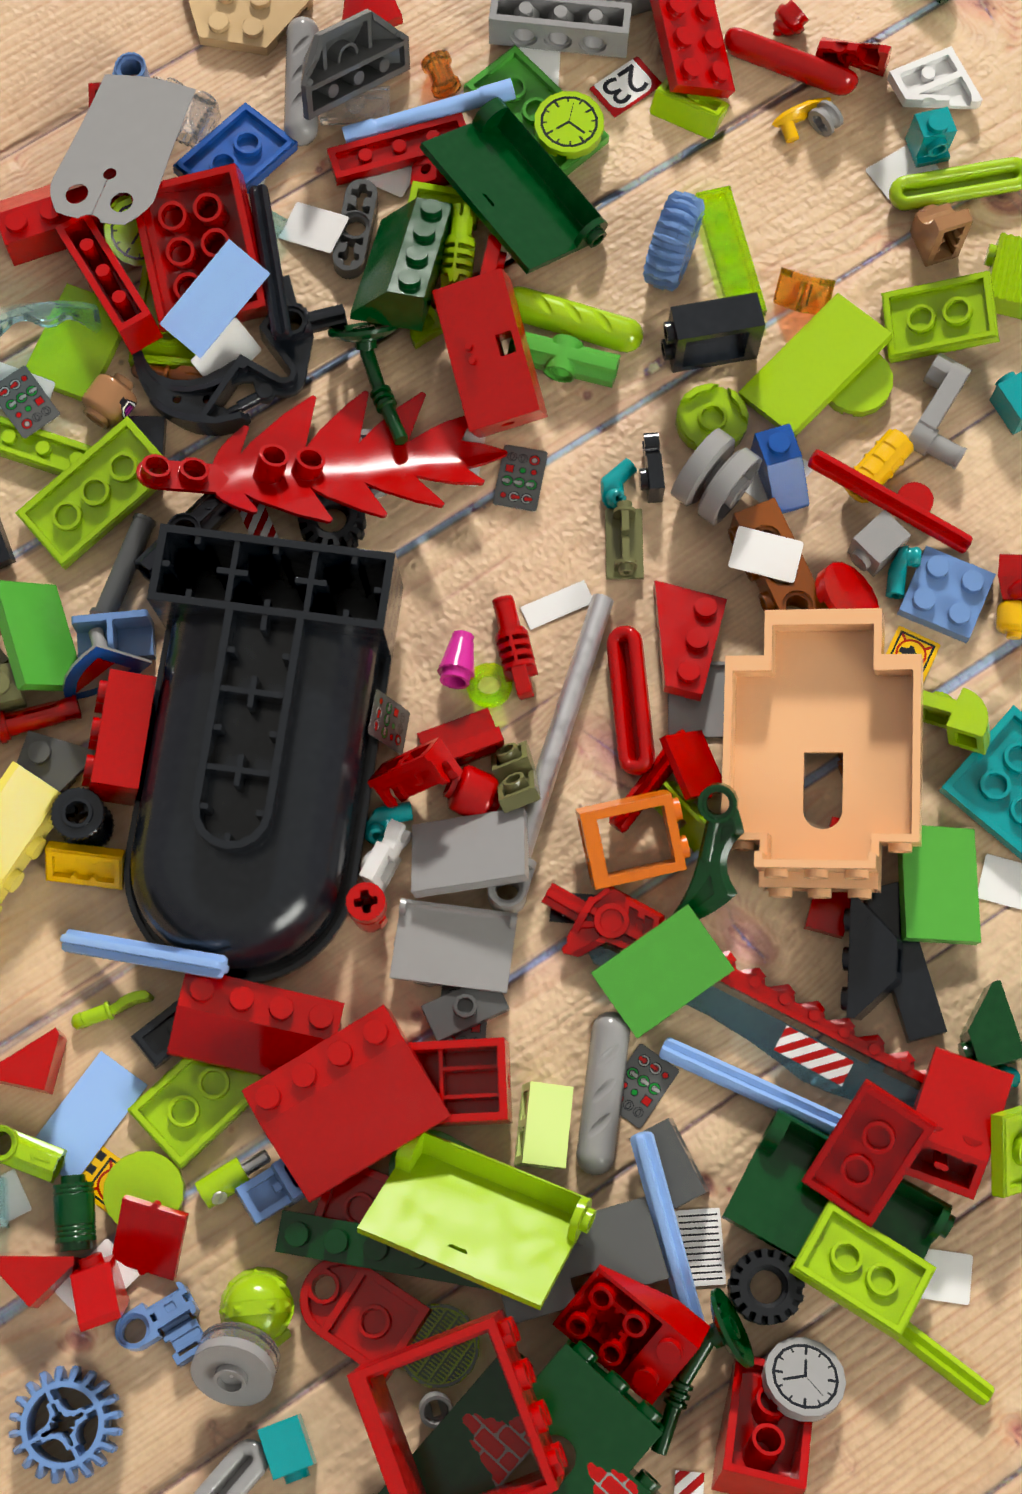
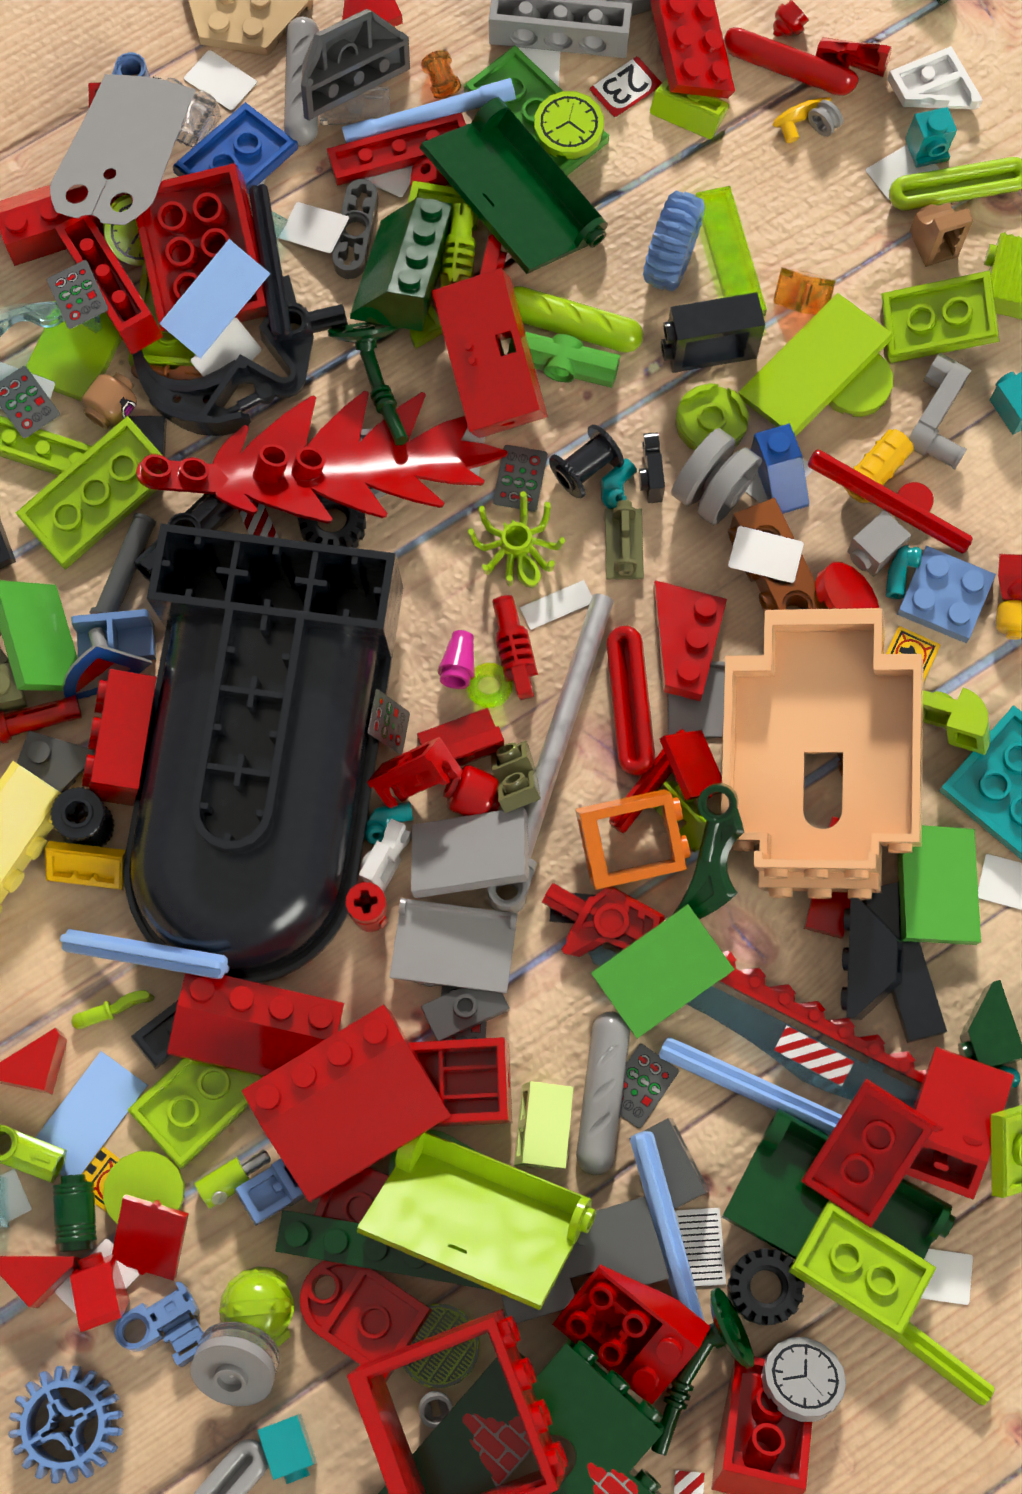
(77, 294): none -> dark grey sticker
(220, 80): none -> white sticker
(517, 542): none -> lime animal
(586, 461): none -> black hose

